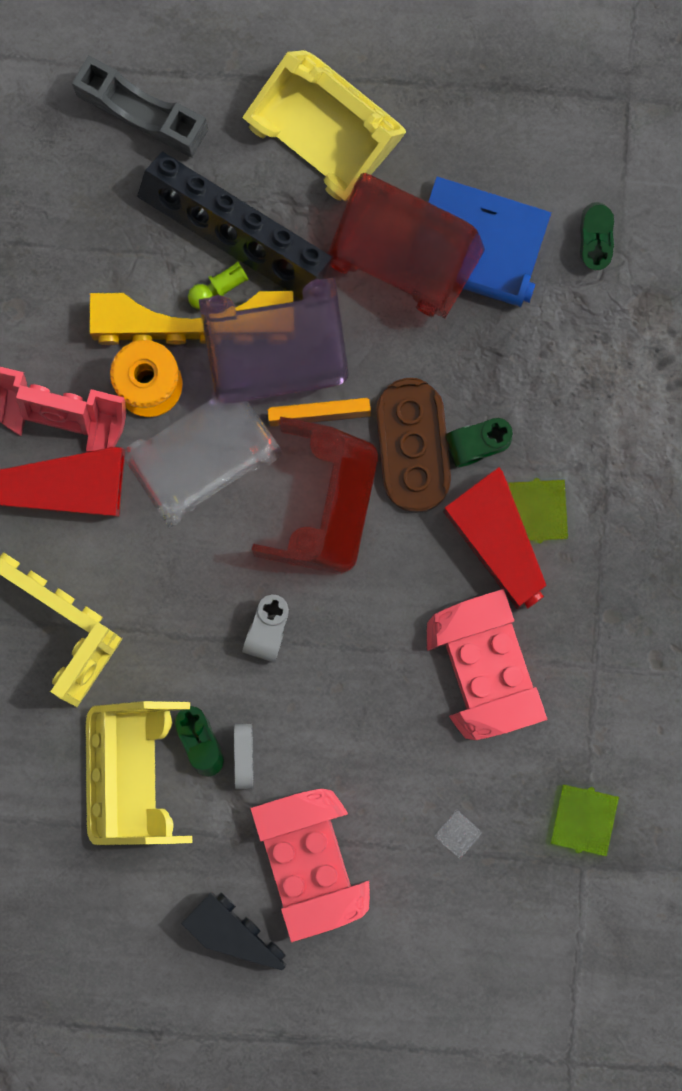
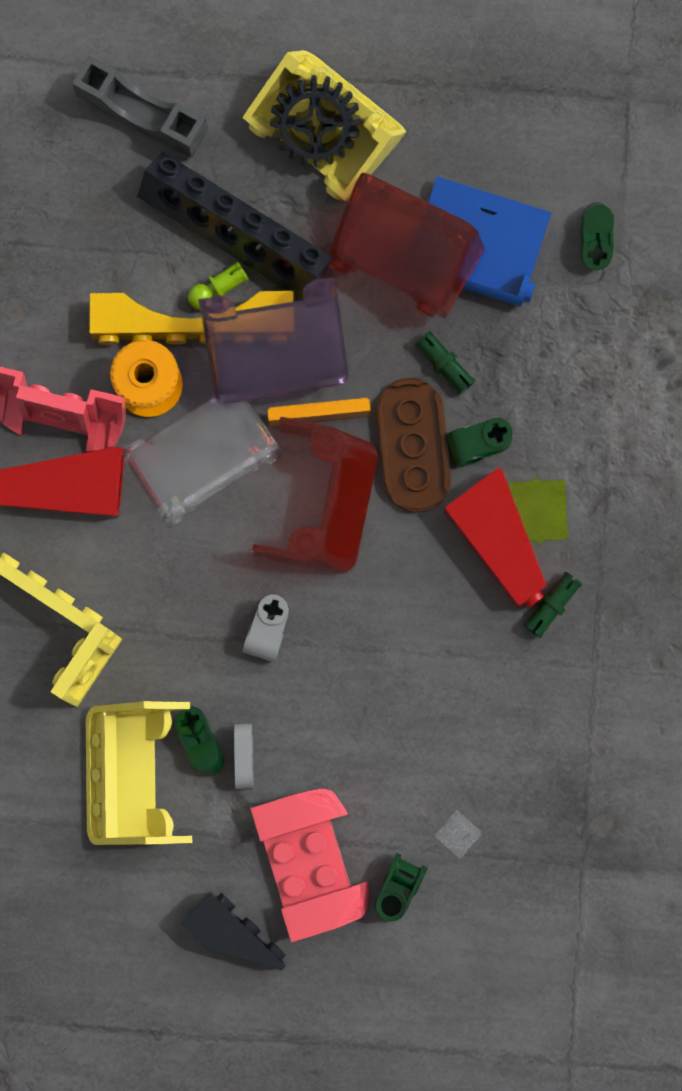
(327, 119): none -> black gear
(400, 886): none -> dark green piece
(445, 362): none -> dark green pin
(486, 666): coral piece -> none
(552, 604): none -> dark green pin
(584, 820): clear neon green piece -> none

